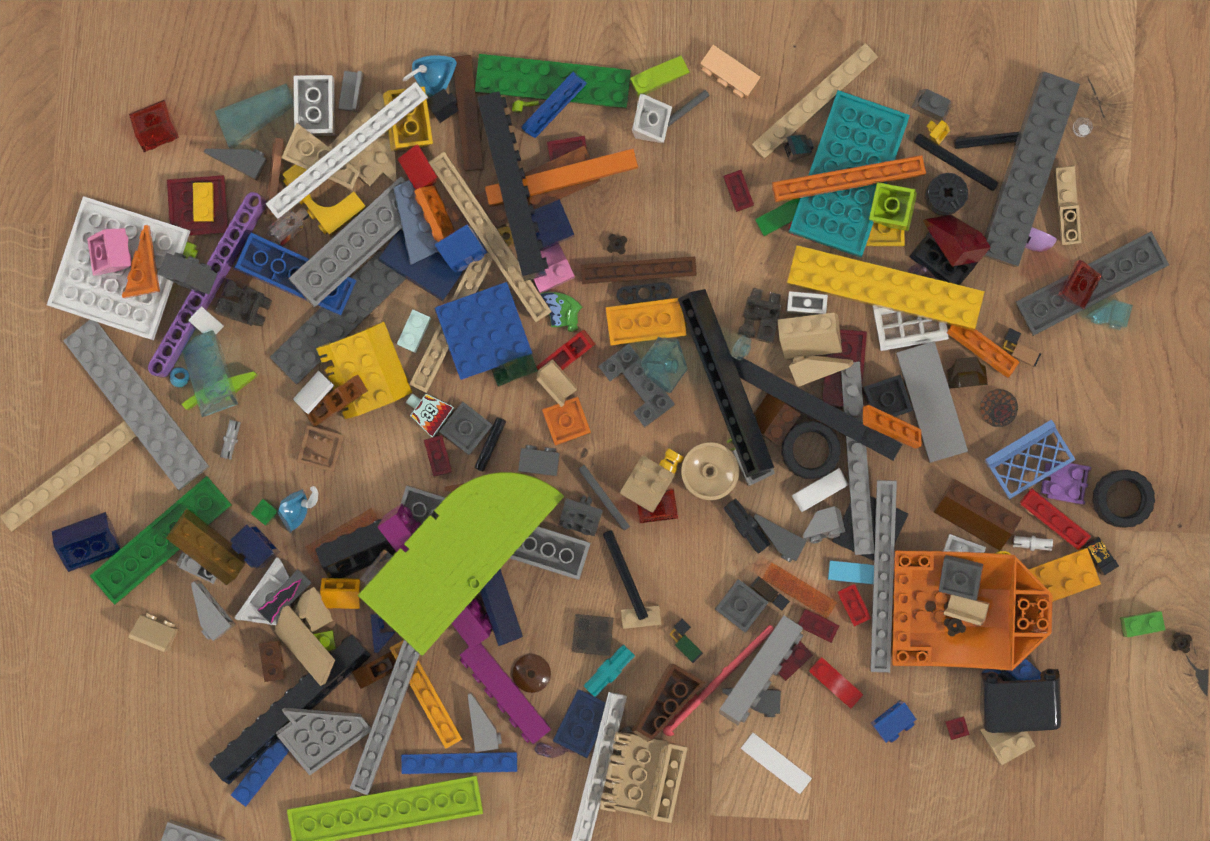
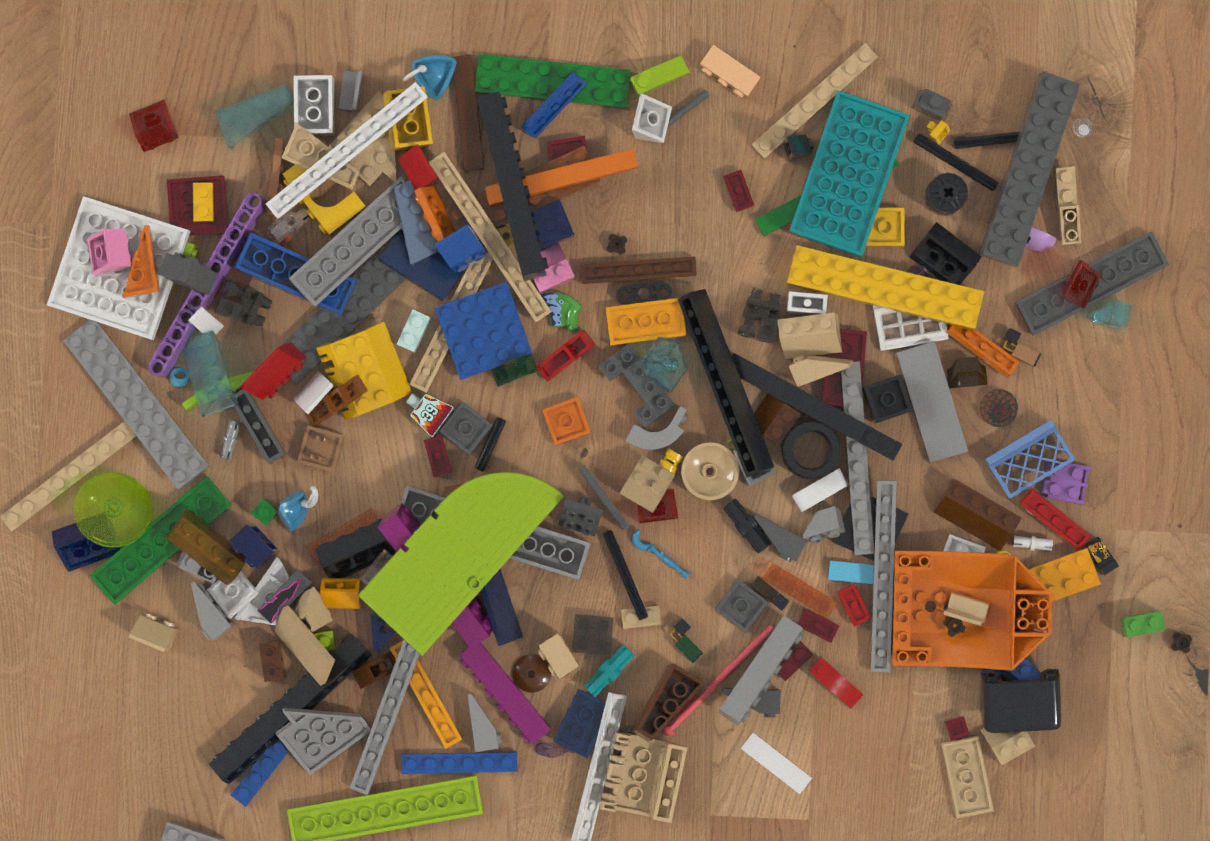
(112, 509): none -> clear neon green dish
(234, 595): none -> white tile
(243, 160): dark grey slope -> none
(259, 427): none -> dark grey brick
(274, 371): none -> red slope
(442, 105): black brick -> none
(518, 105): lime hand -> none
(538, 461): dark grey brick -> none
(556, 382): tan panel -> none
(558, 655): none -> tan brick
(651, 547): none -> dark azure piece
(656, 440): none -> light grey arch
(741, 347): clear light blue wheel -> none
(848, 178): orange tile -> none
(891, 426): orange plate -> none
(893, 206): lime slope -> none
(894, 721): blue slope -> none
(957, 239): dark red slope -> none
(961, 577): dark grey plate -> none
(967, 777): none -> tan tile
(1146, 504): black tyre -> none

